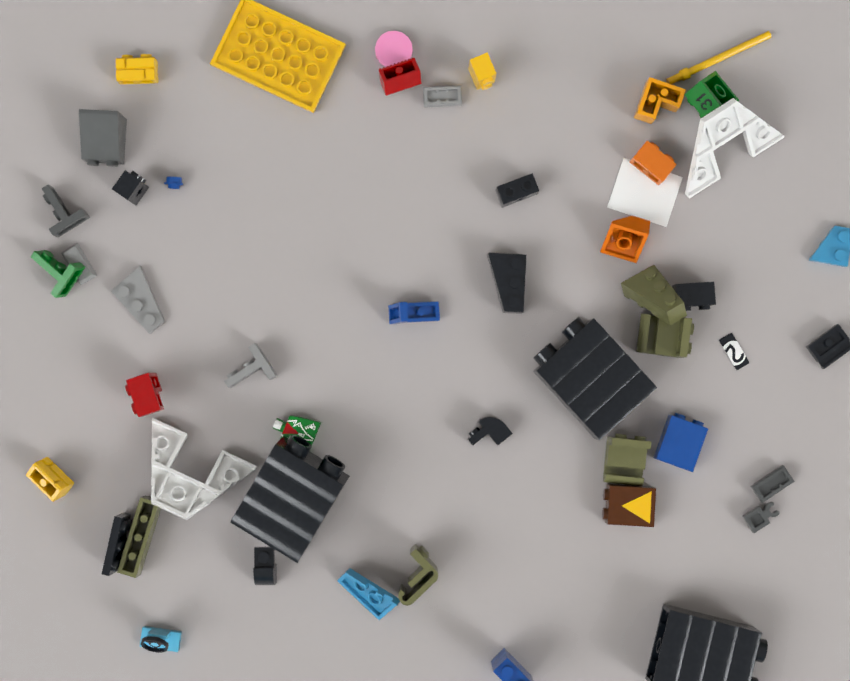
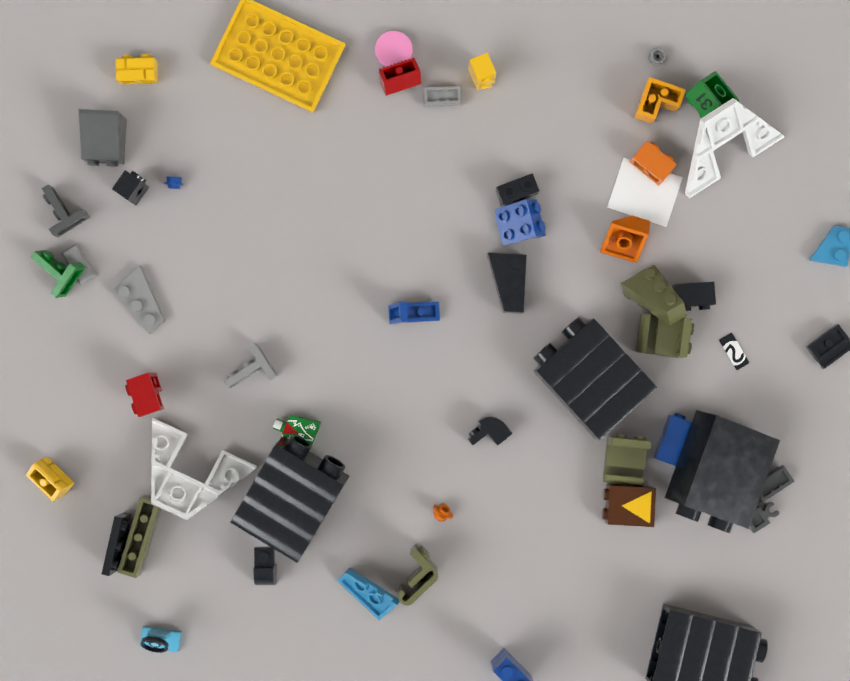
(442, 512): none -> orange plate
(520, 221): none -> bracket
(662, 56): none -> light grey plate
(686, 73): yellow bar -> none
(721, 471): none -> black brick

